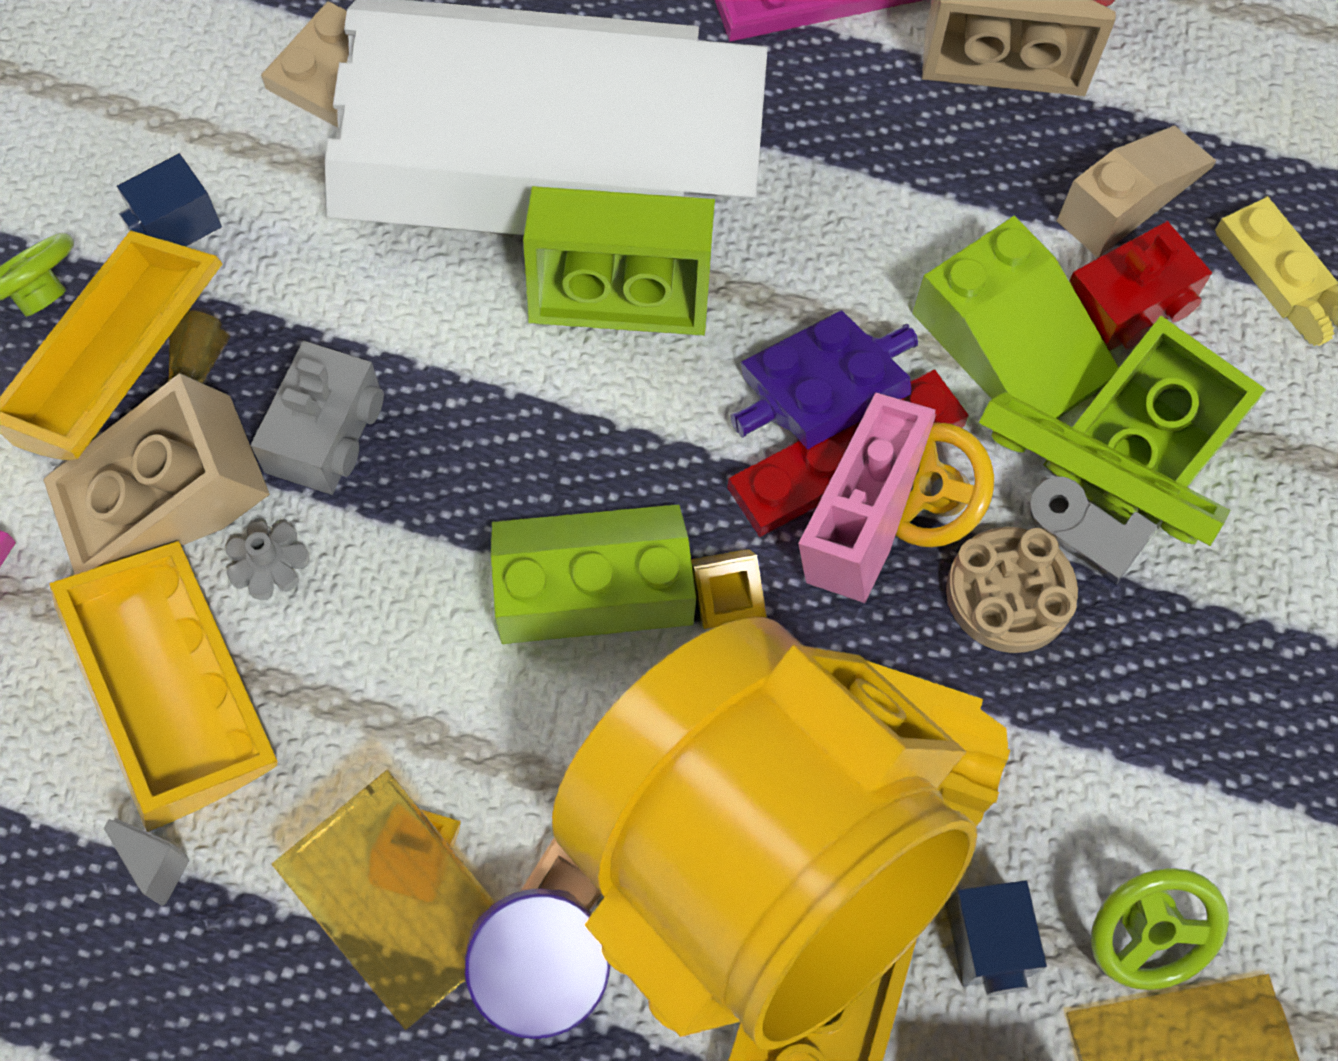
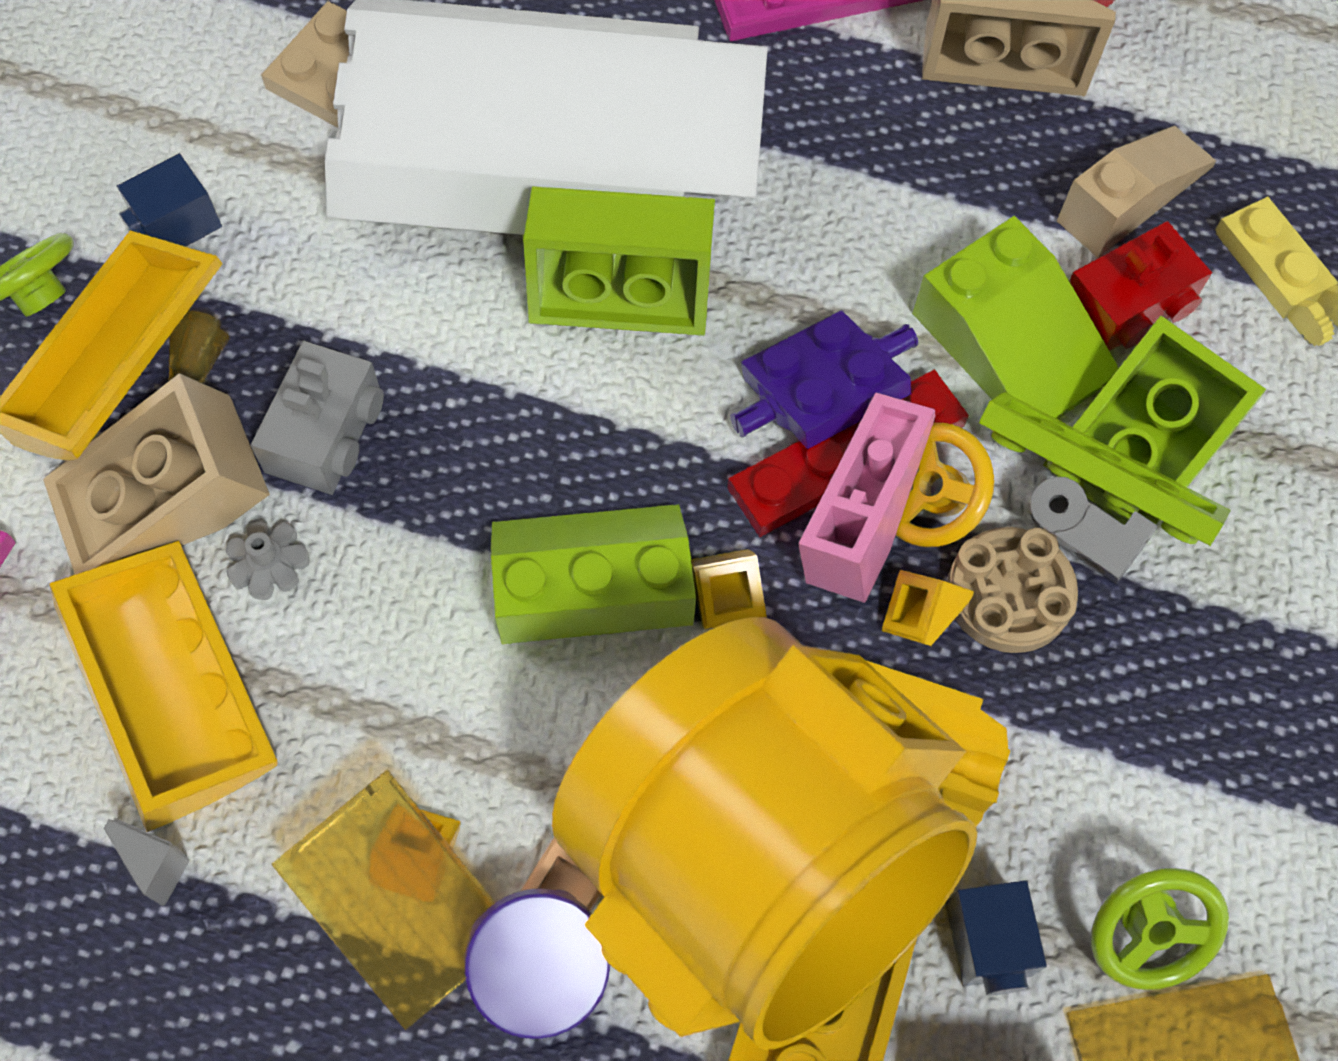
(923, 607): none -> yellow slope

